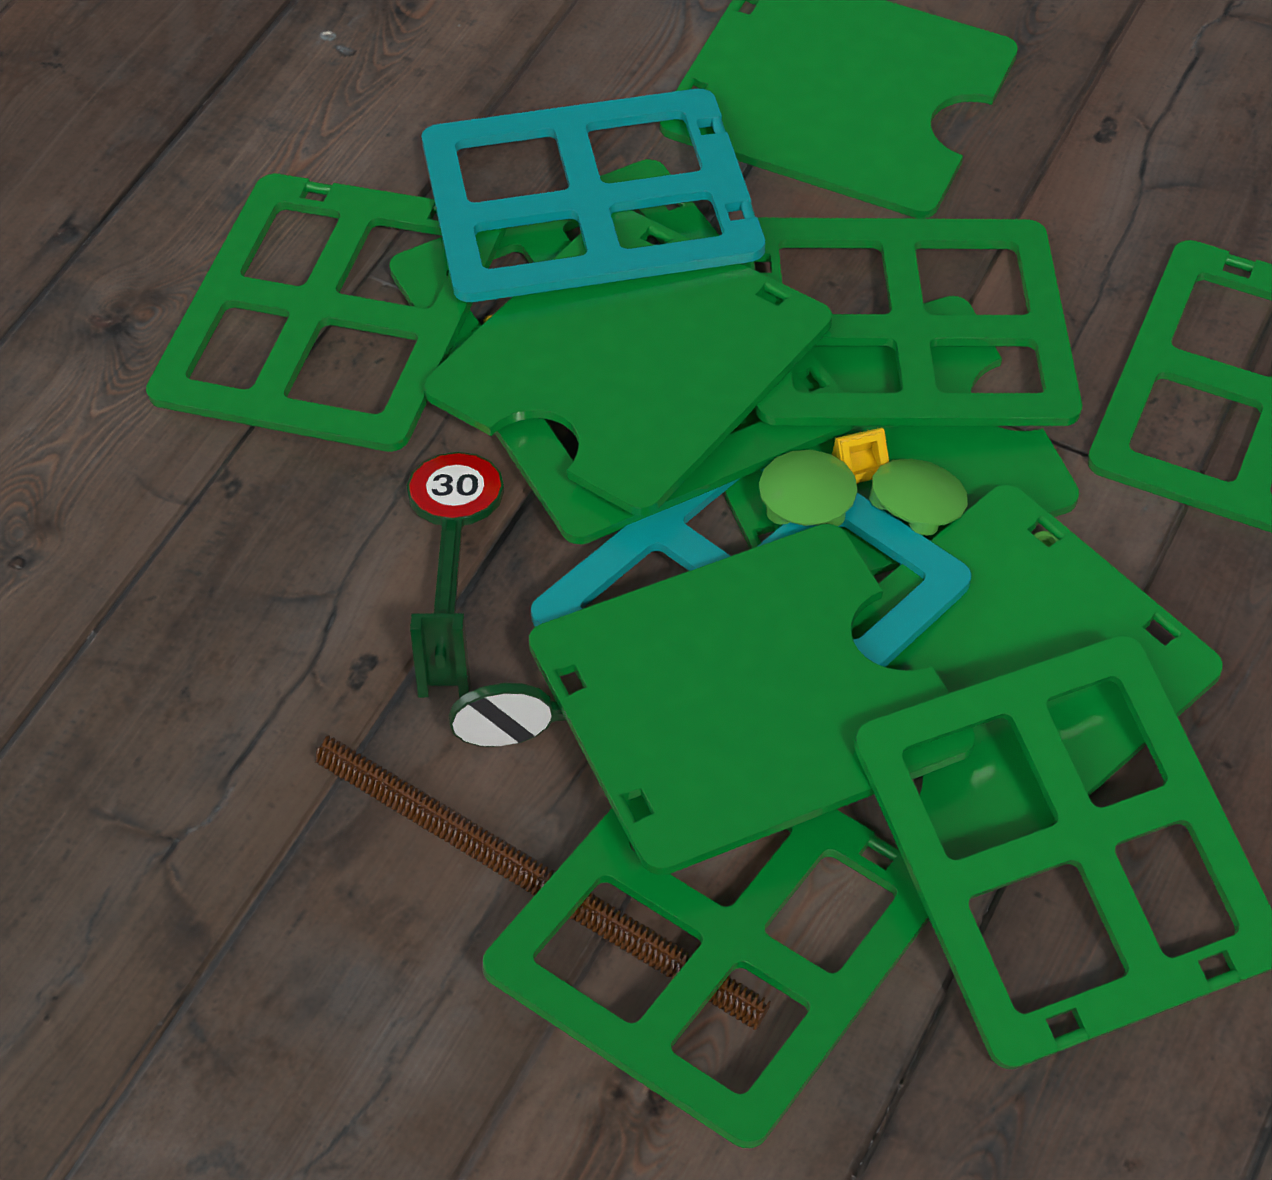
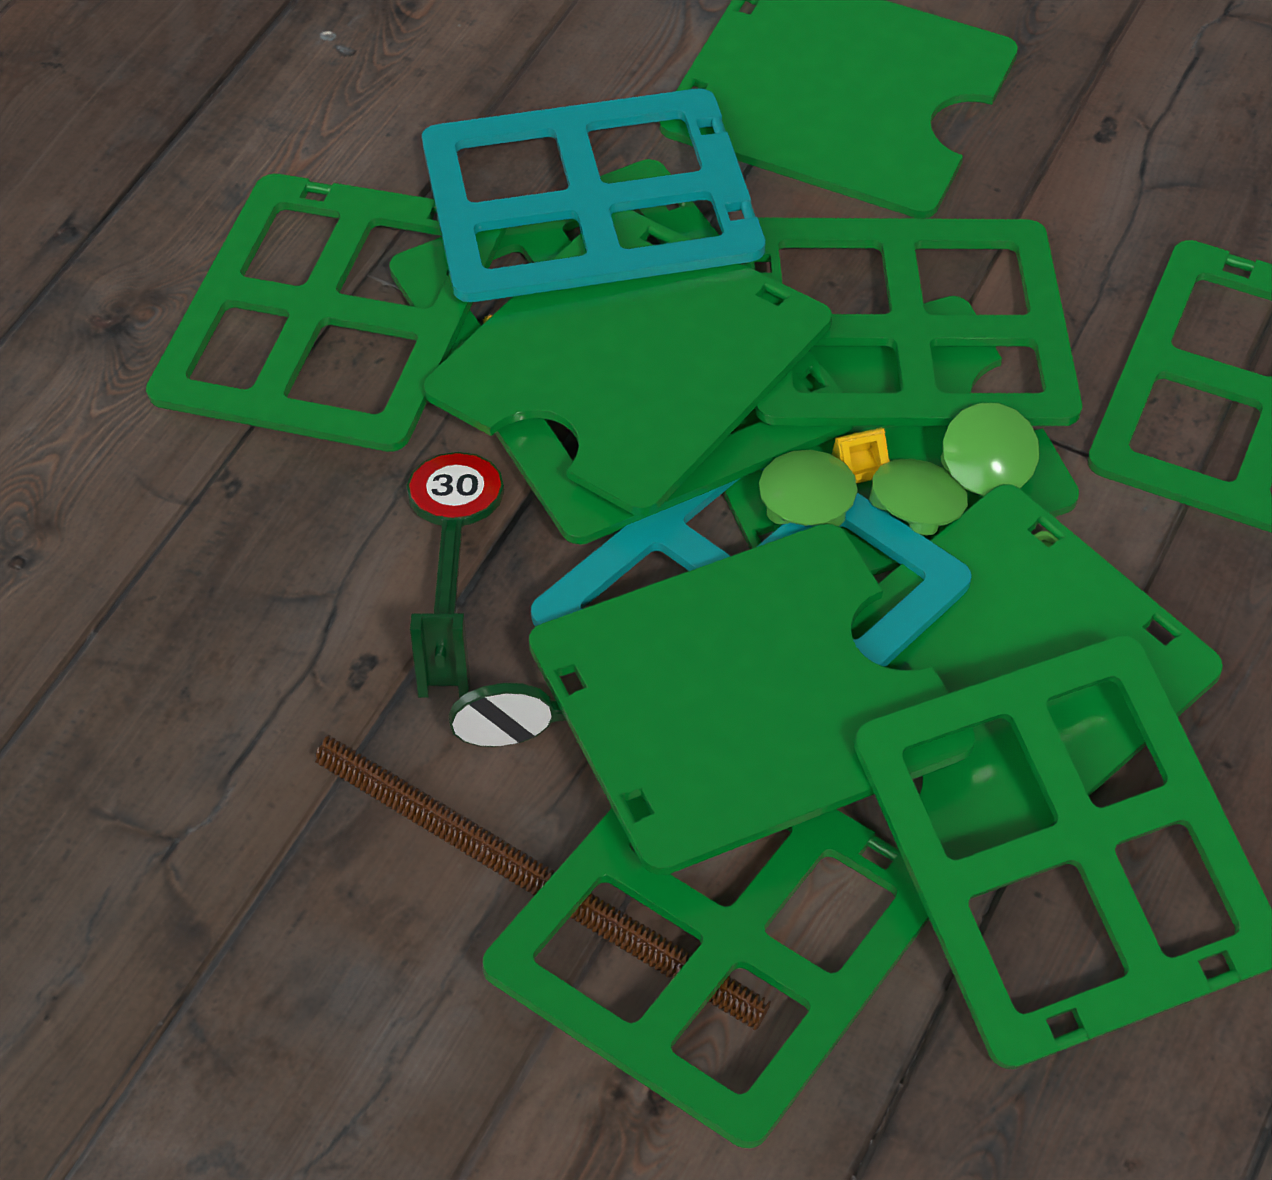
(990, 448): none -> bright green dish

